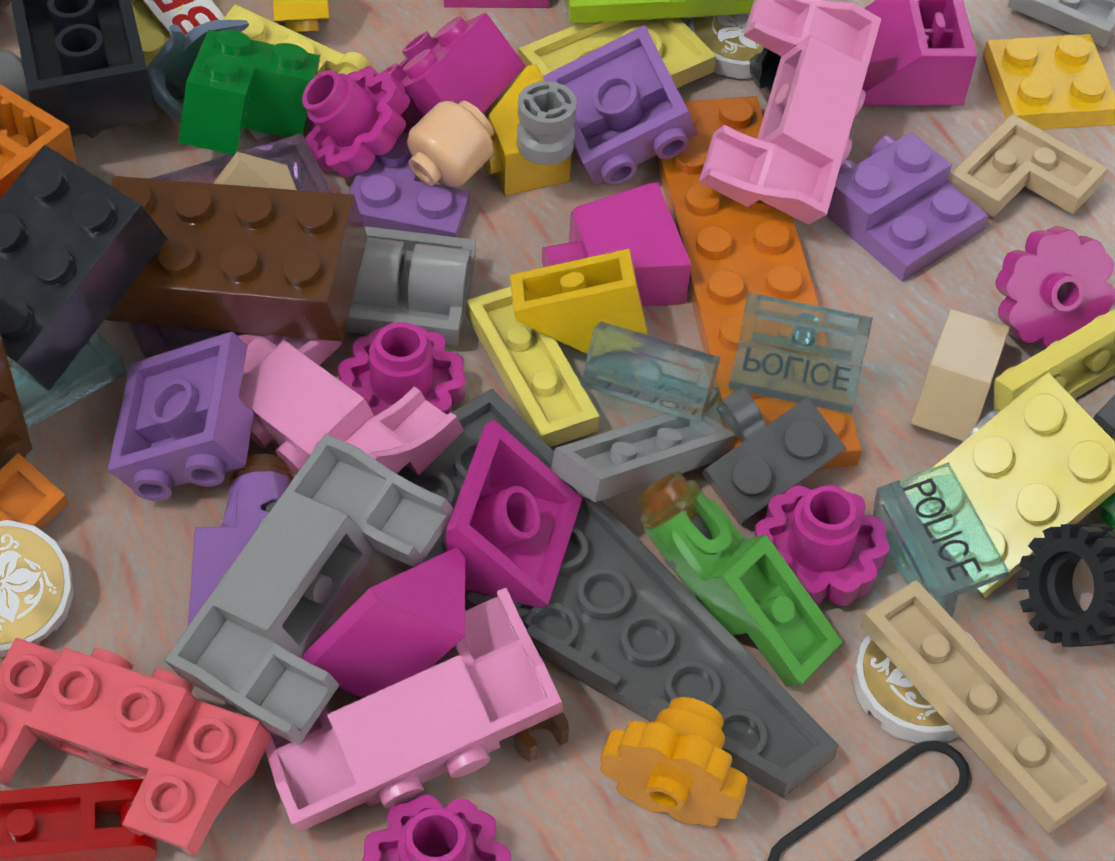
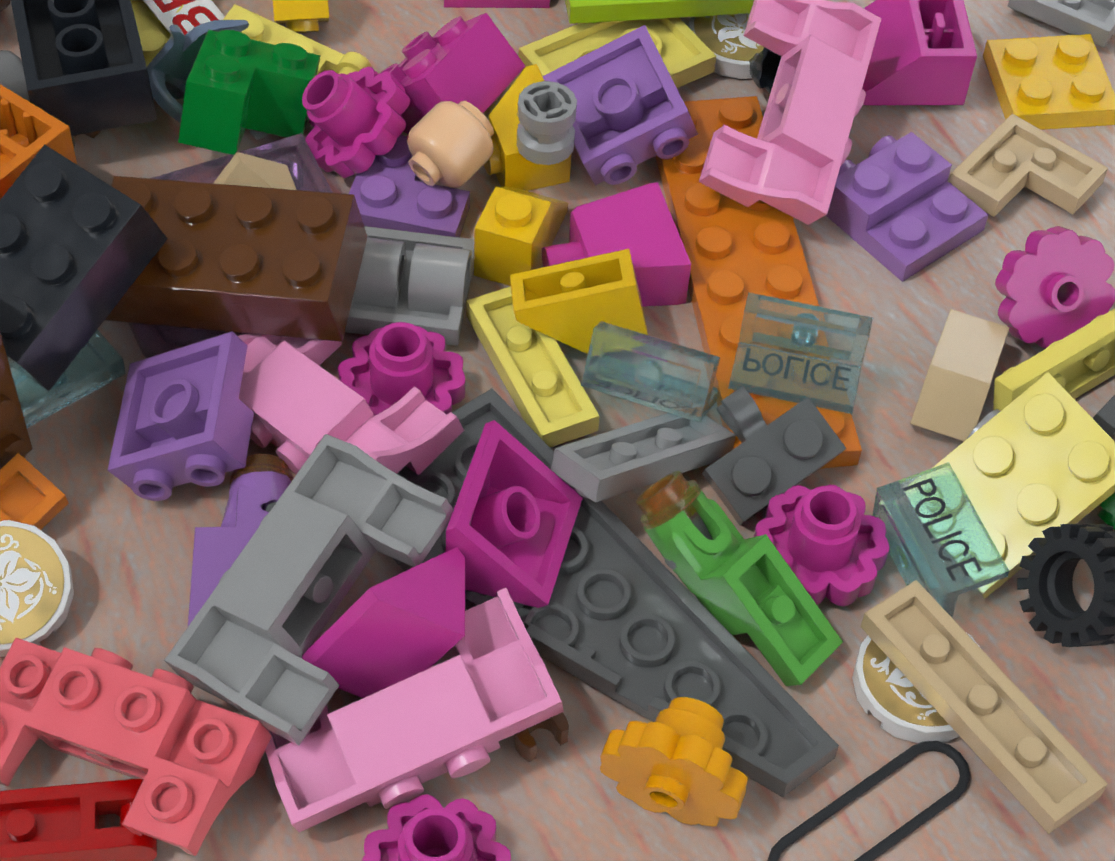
(514, 232): none -> yellow slope

